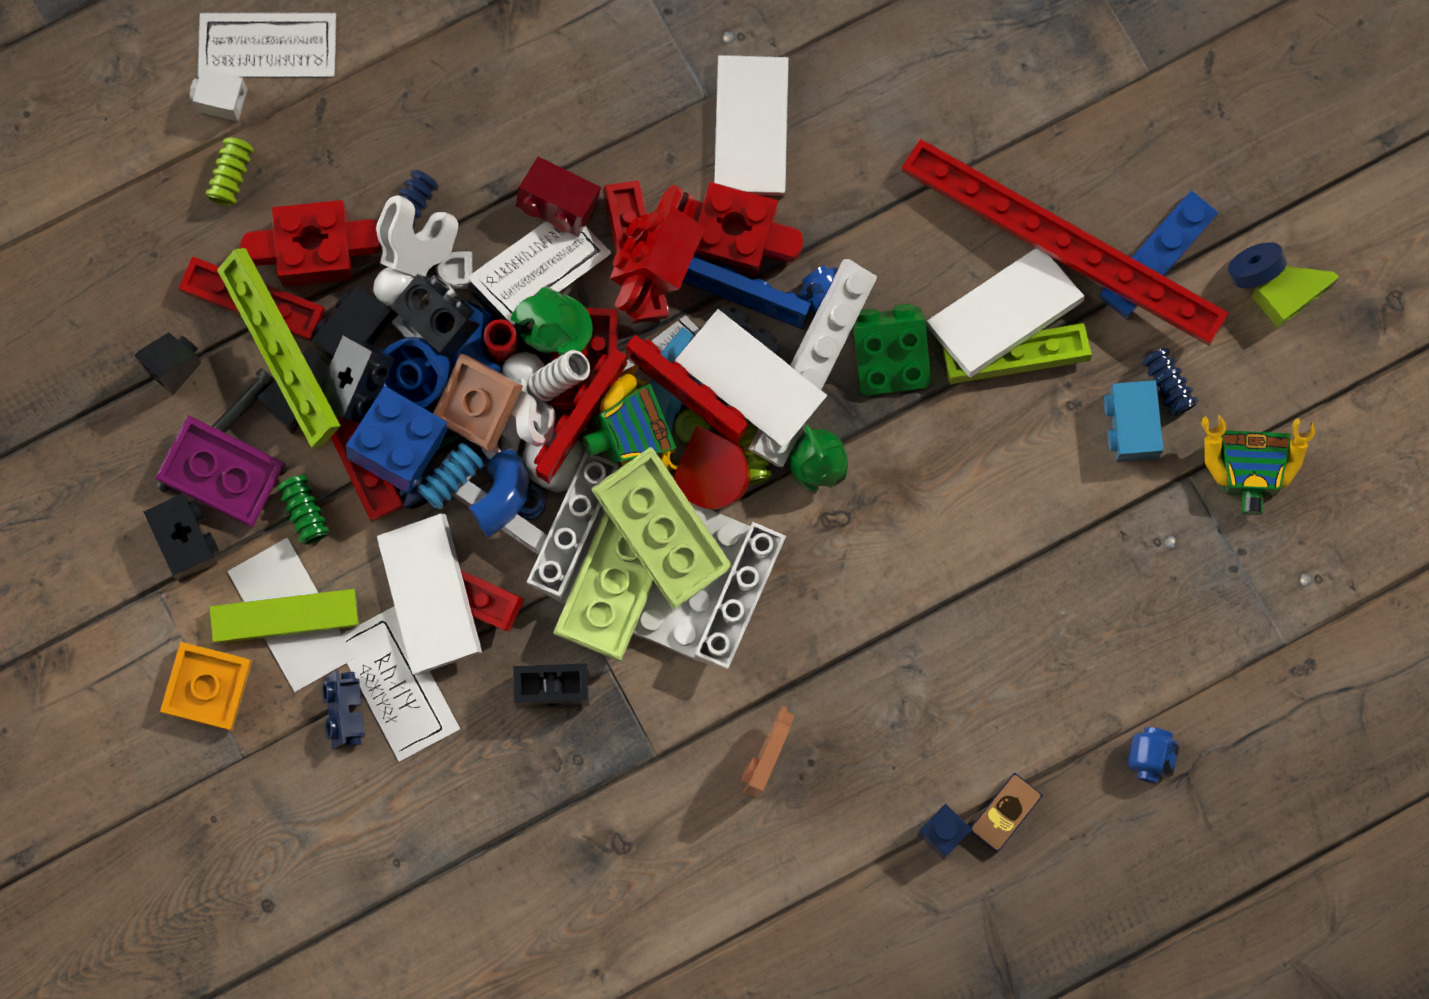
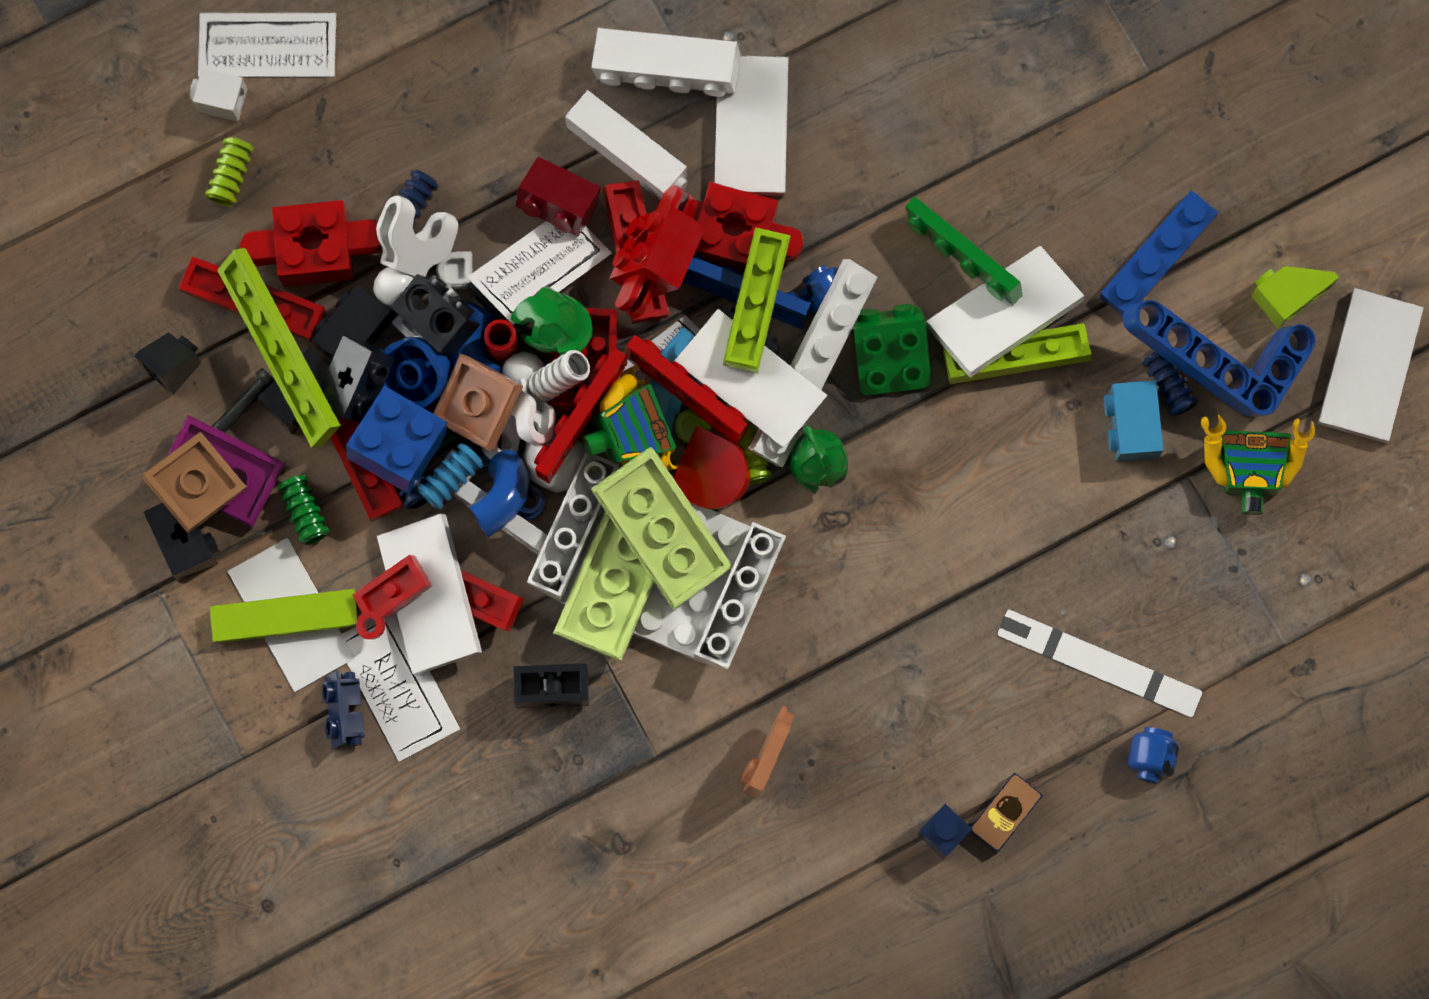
(194, 482): none -> medium nougat plate
(206, 686): light orange plate -> none
(389, 594): none -> red hinge
(625, 145): none -> white brick
(666, 61): none -> white brick
(756, 300): none -> lime tile
(971, 258): none -> green plate
(1065, 242): red plate -> none
(1100, 663): none -> white sticker
(1219, 362): none -> blue beam
(1257, 265): dark blue piece -> none
(1370, 365): none -> white tile

